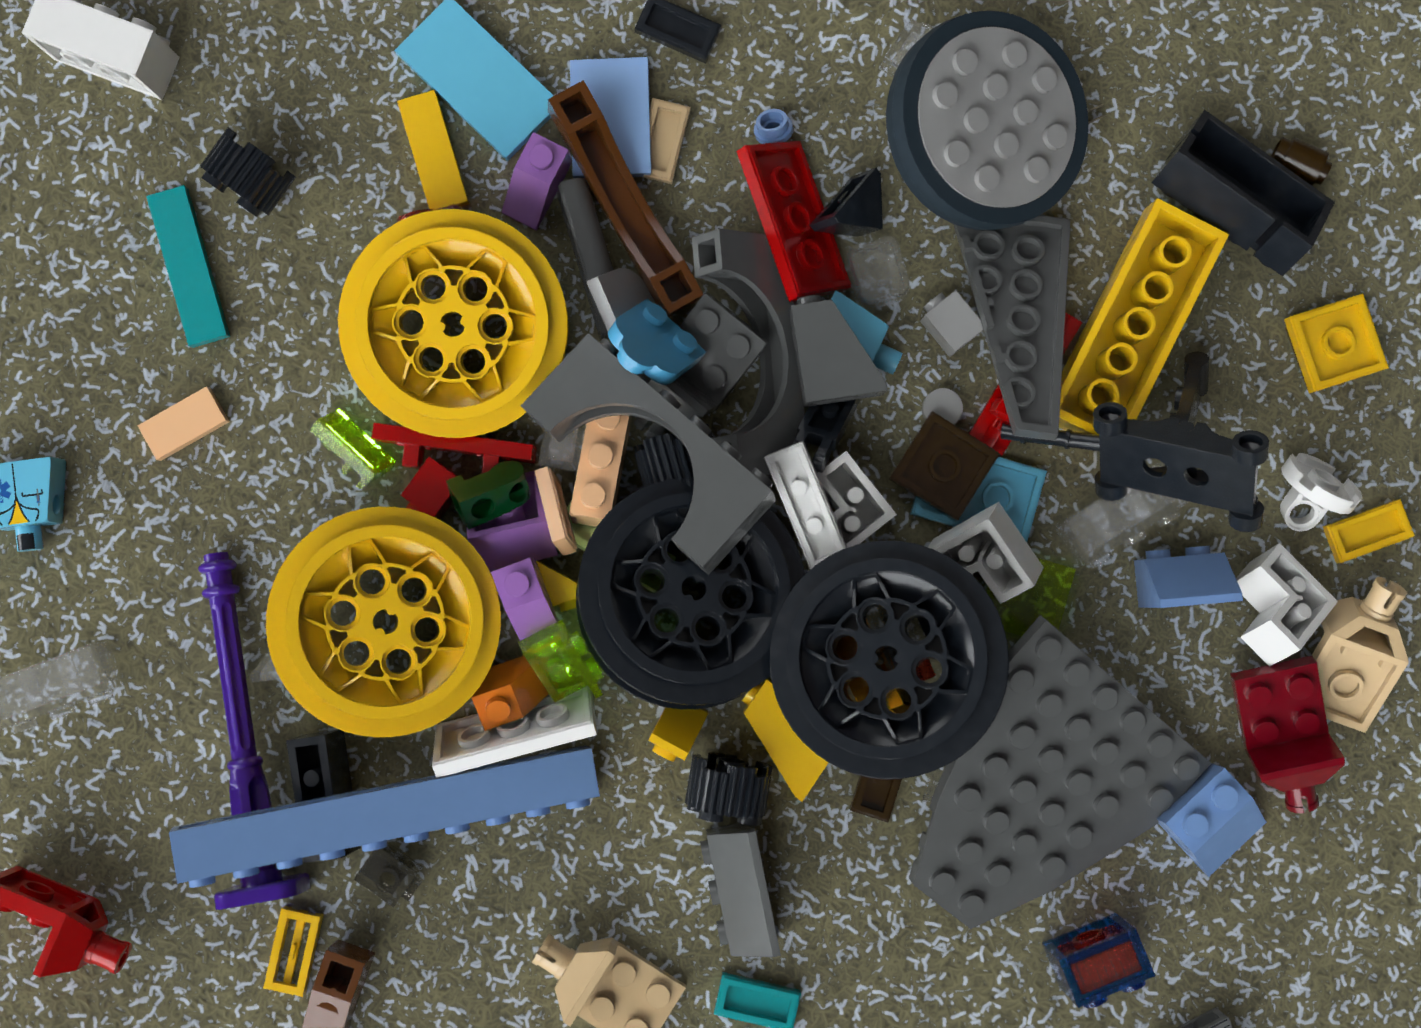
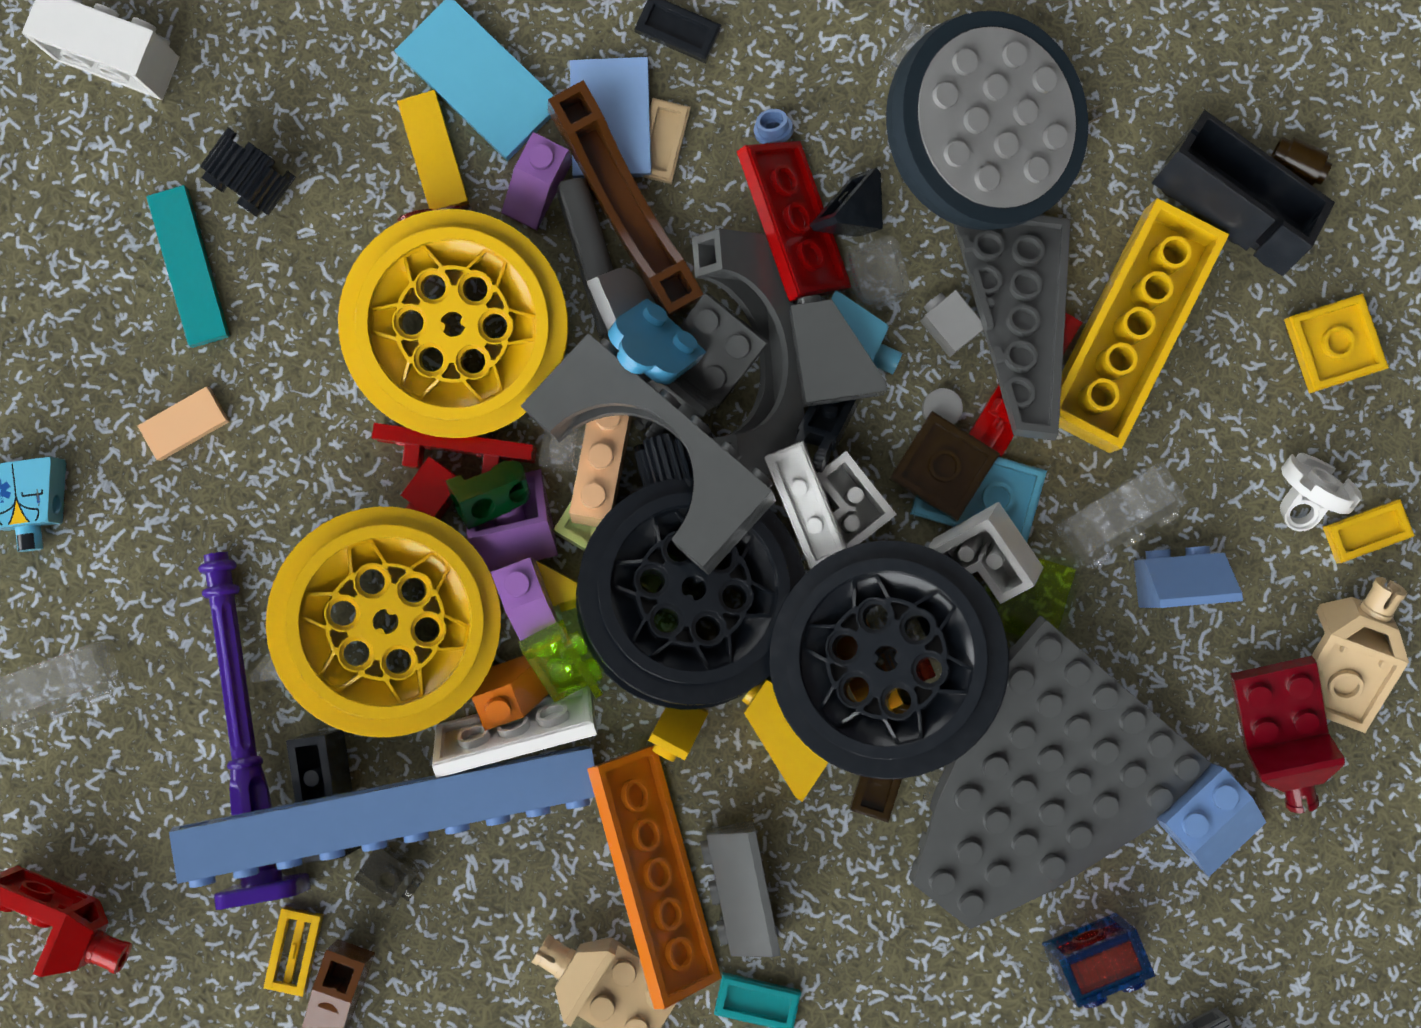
(354, 446): clear neon green plate -> none
(556, 511): light nougat tile -> none
(654, 876): none -> orange plate
(728, 788): black brick -> none
(1124, 444): black piece -> none
(1287, 601): white brick -> none

